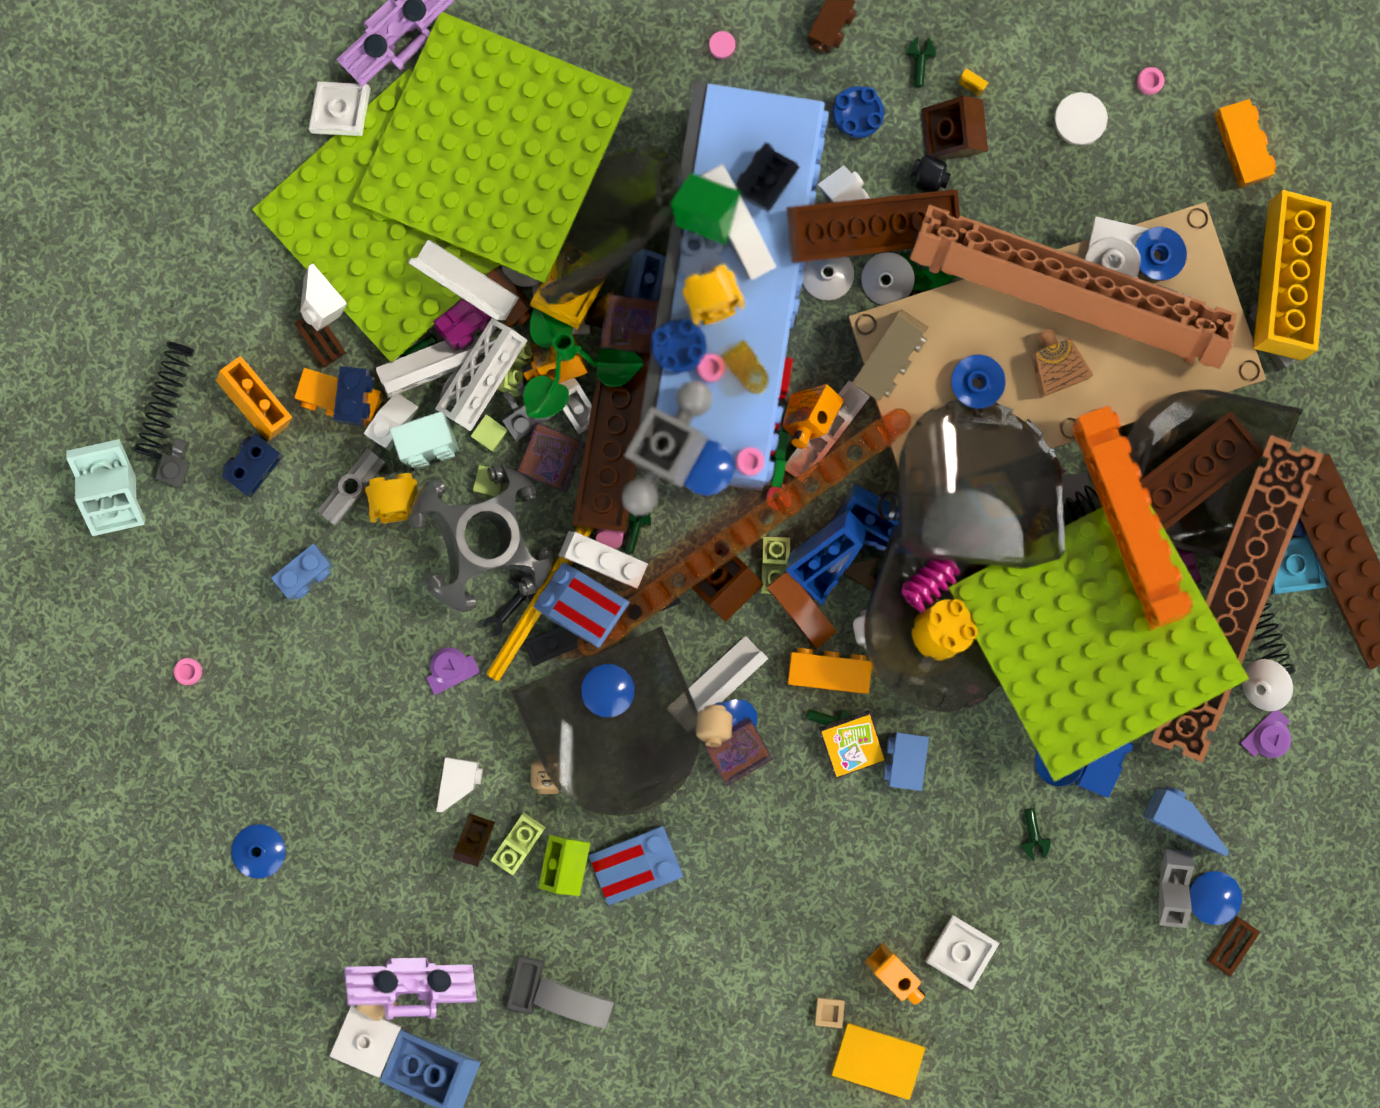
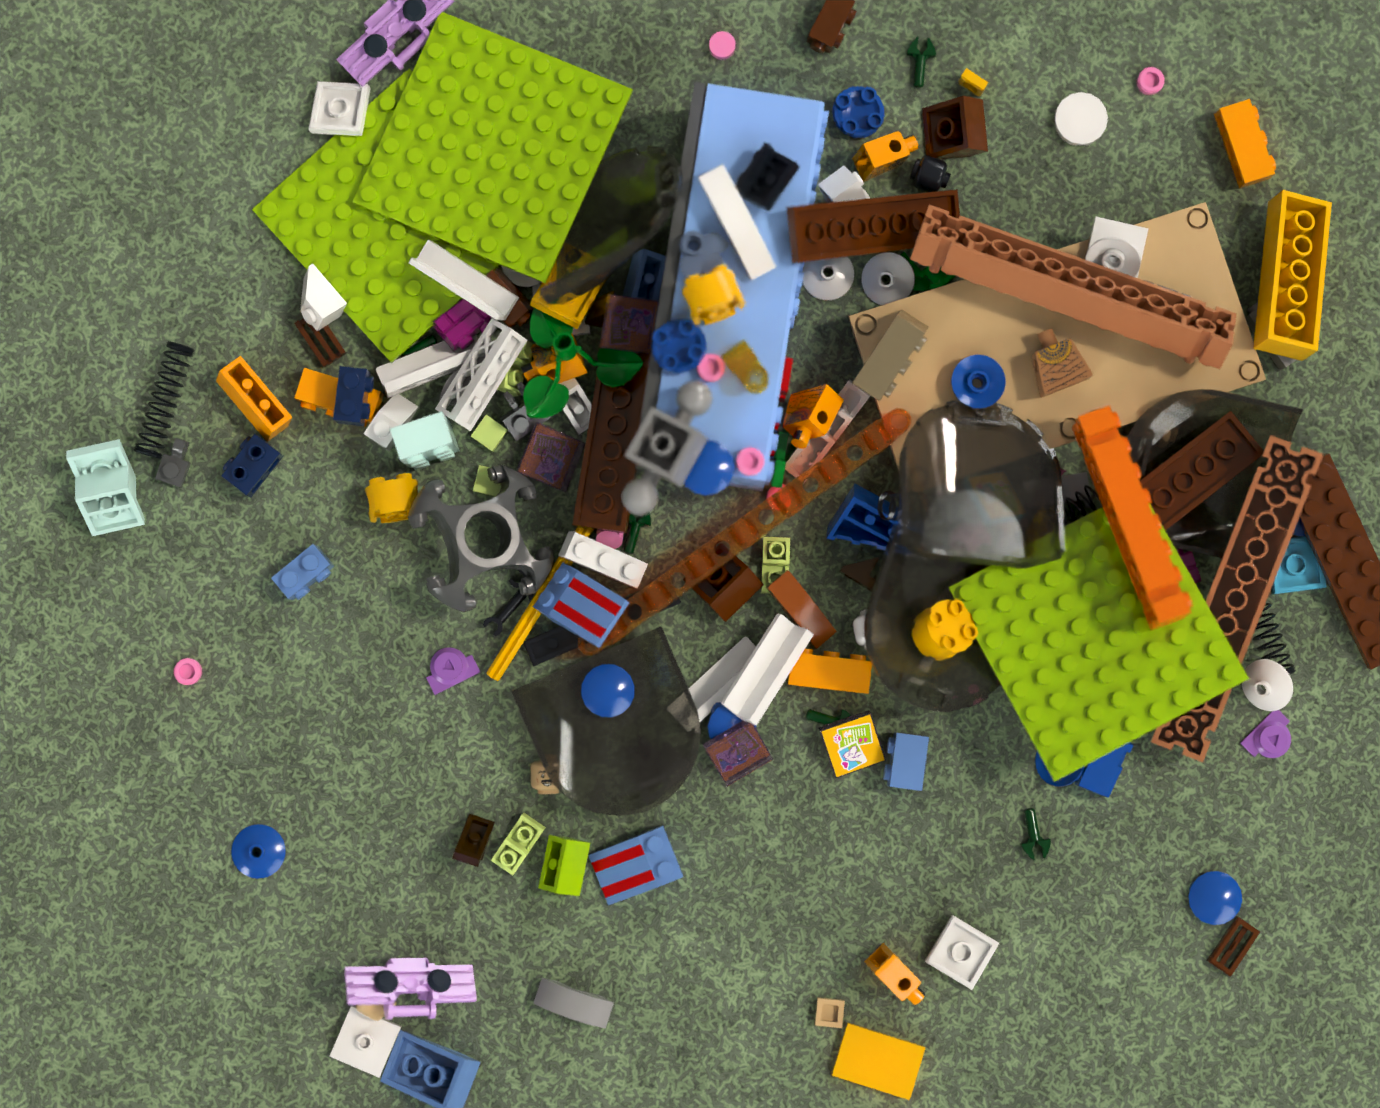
(339, 500): light grey piece -> none
(457, 781): white slope -> none
(525, 984): dark grey tile -> none
(705, 207): green slope -> none
(714, 725): tan head -> none
(766, 669): none -> white panel
(826, 555): blue wedge -> none
(883, 154): none -> light orange torso
(928, 581): dark pink piece -> none
(1171, 249): blue dish -> none
(1174, 892): light grey brick -> none
(1175, 813): medium blue slope -> none

